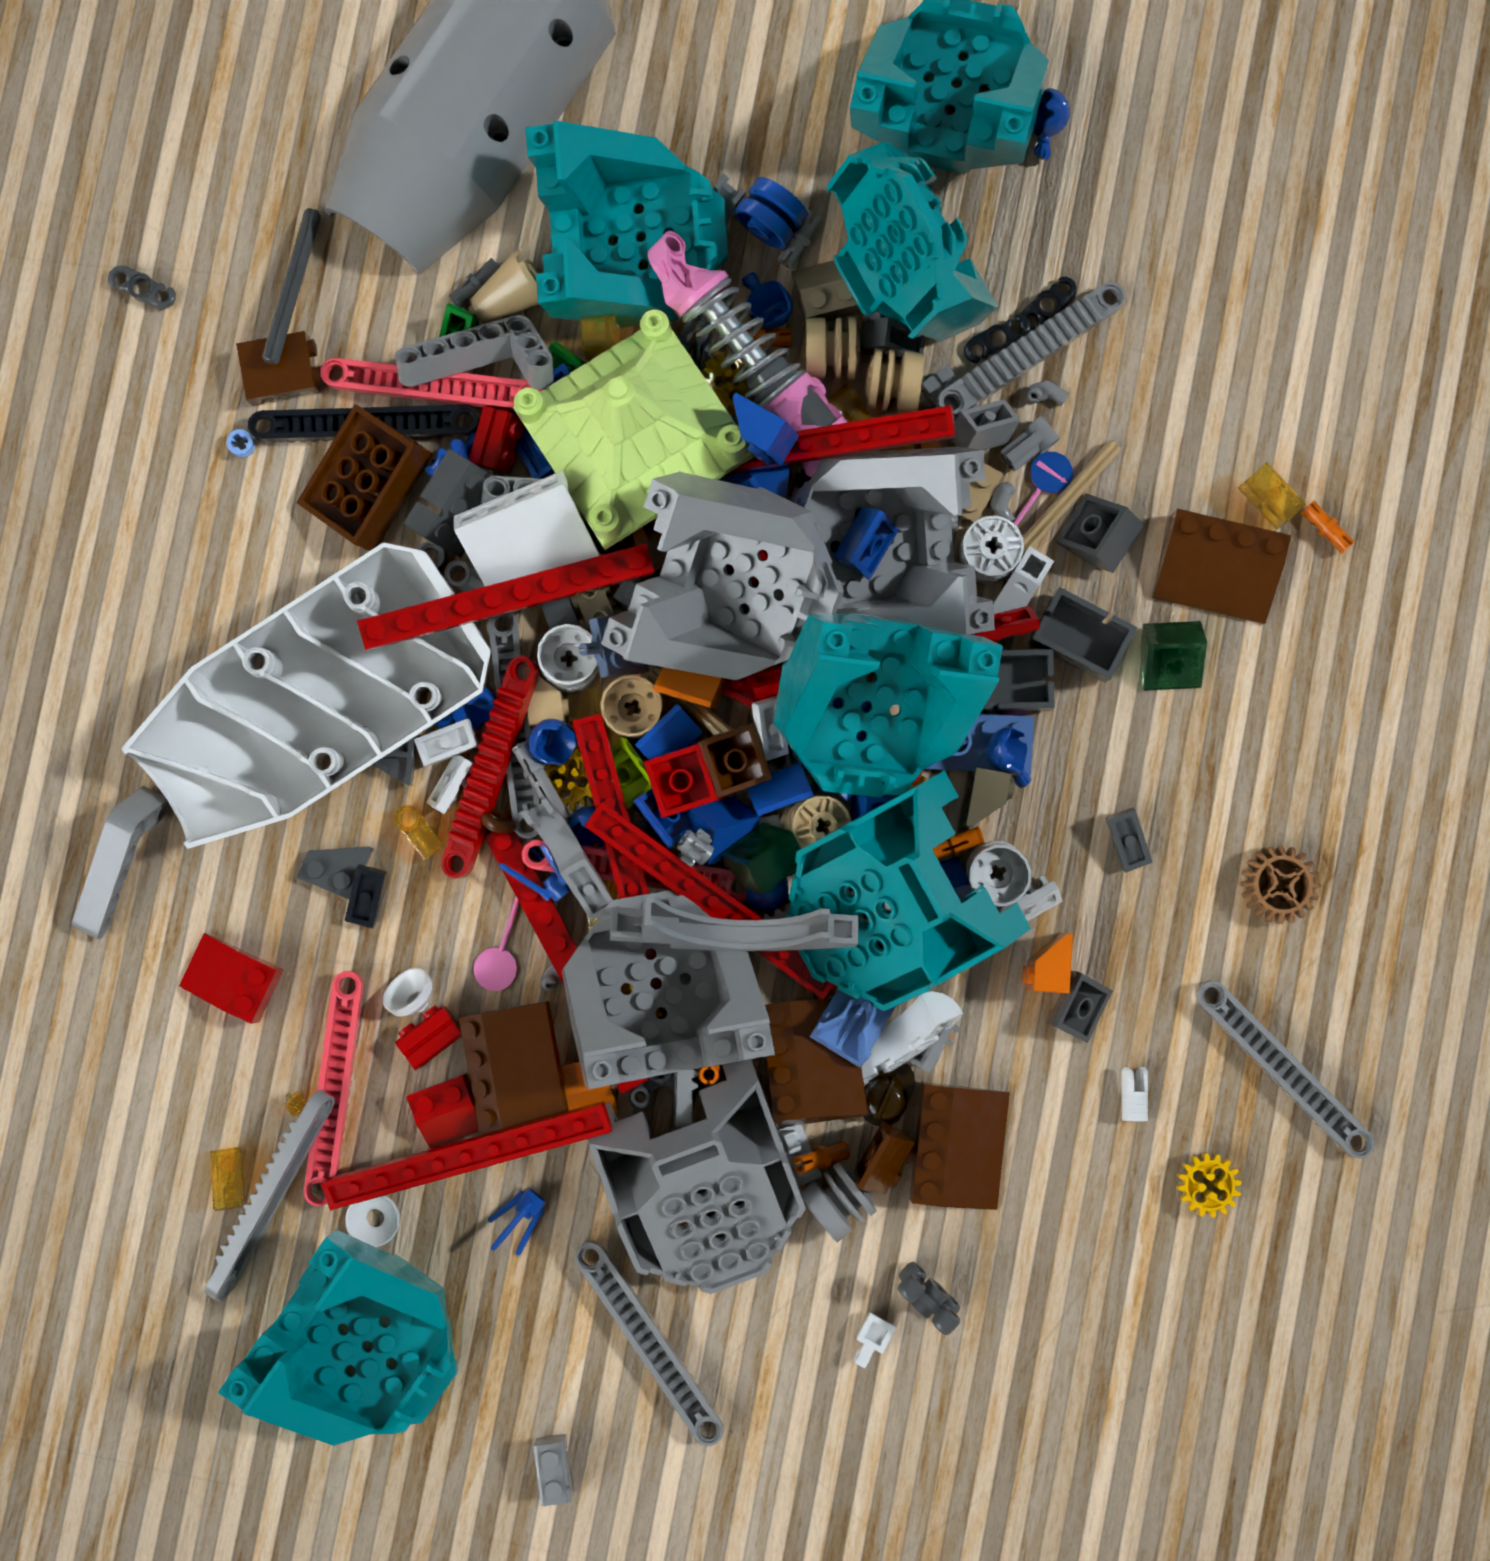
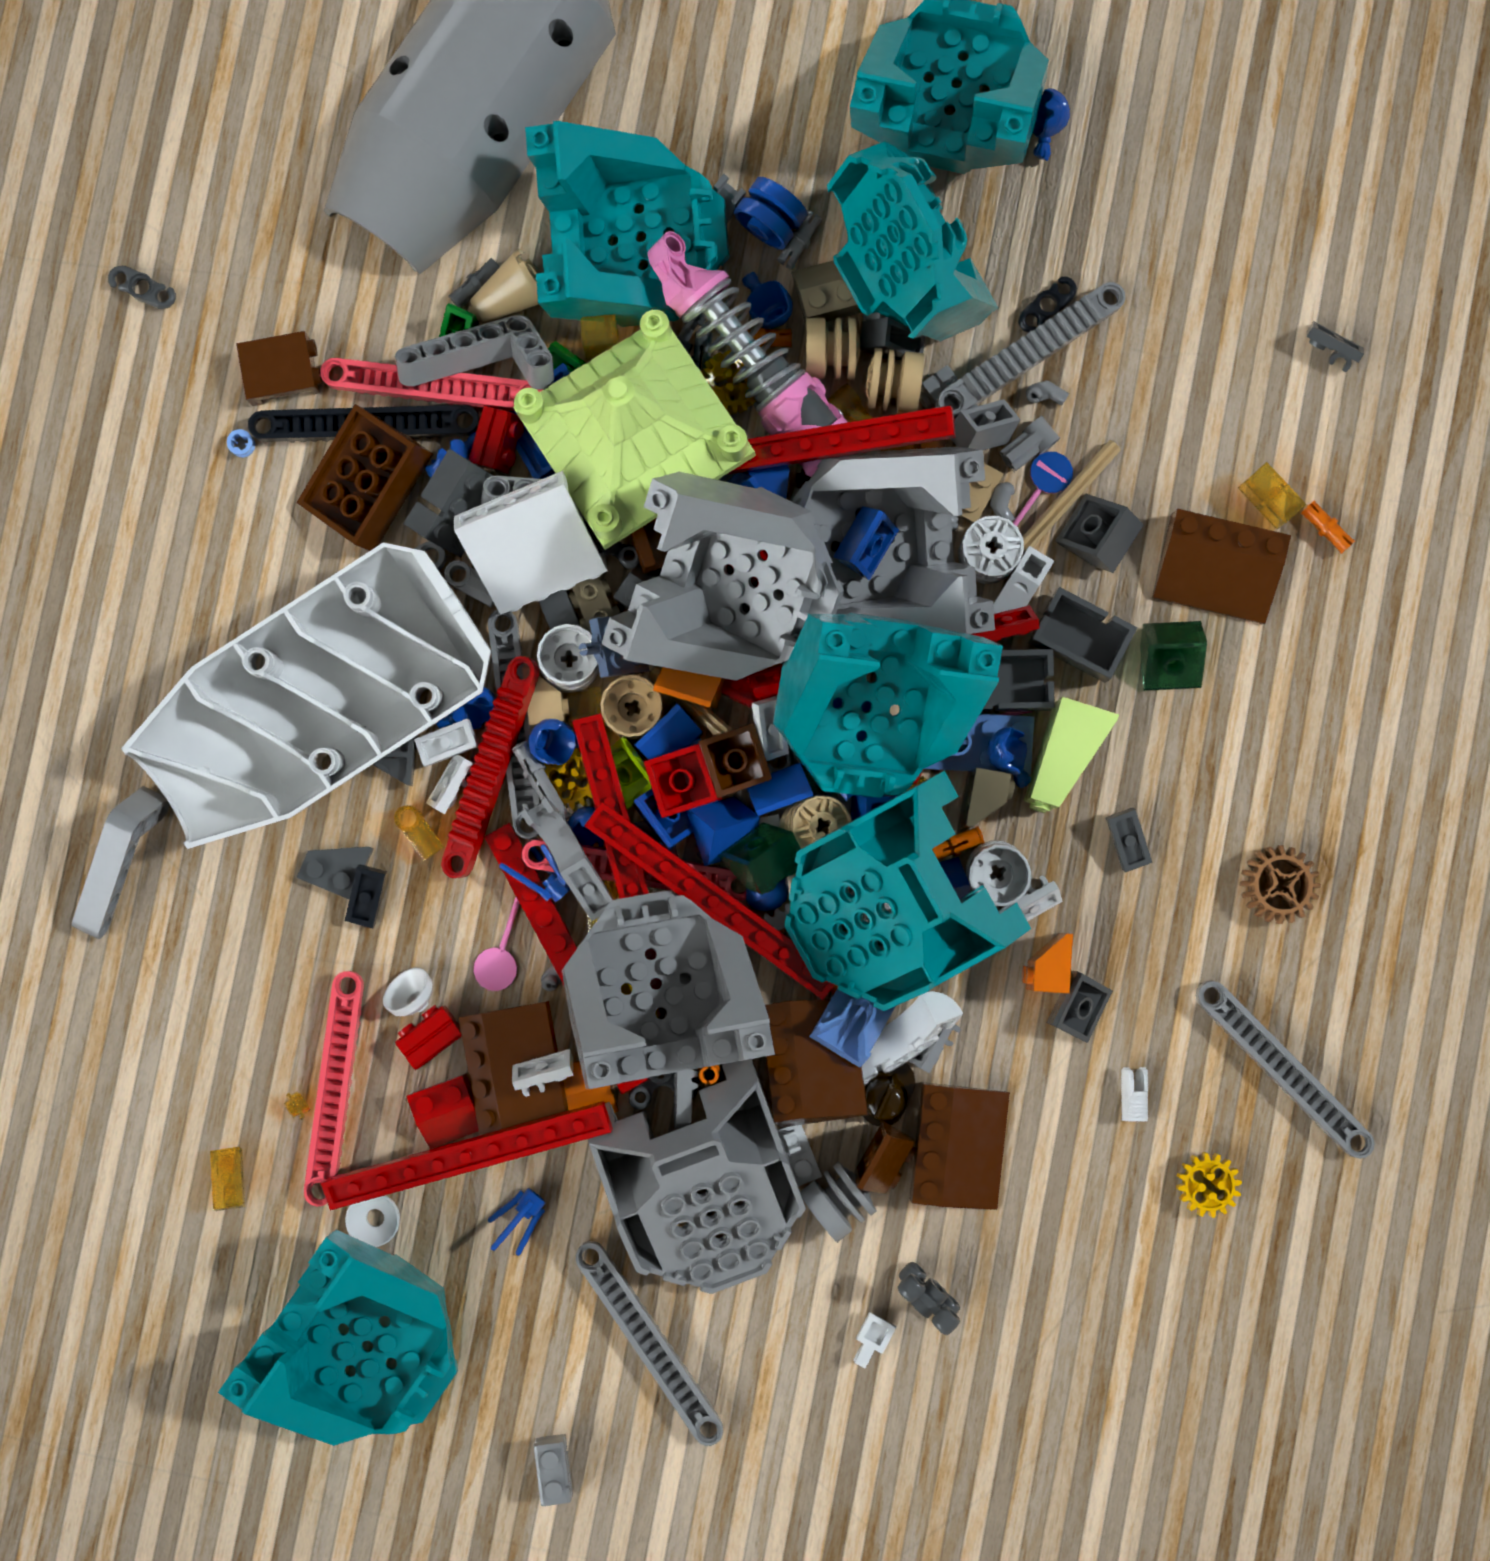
(231, 979): red slope -> none
(268, 1195): light grey gear -> none
(291, 286): dark grey axle -> none
(498, 822): reddish brown piece -> none
(505, 597): red plate -> none
(542, 1070): none -> white plate
(685, 930): light grey slope -> none
(695, 847): light grey gear -> none
(765, 433): blue slope -> none
(821, 1157): orange pin -> none
(983, 338): black piece -> none
(1066, 749): none -> yellowish green slope
(1325, 338): none -> dark grey plate

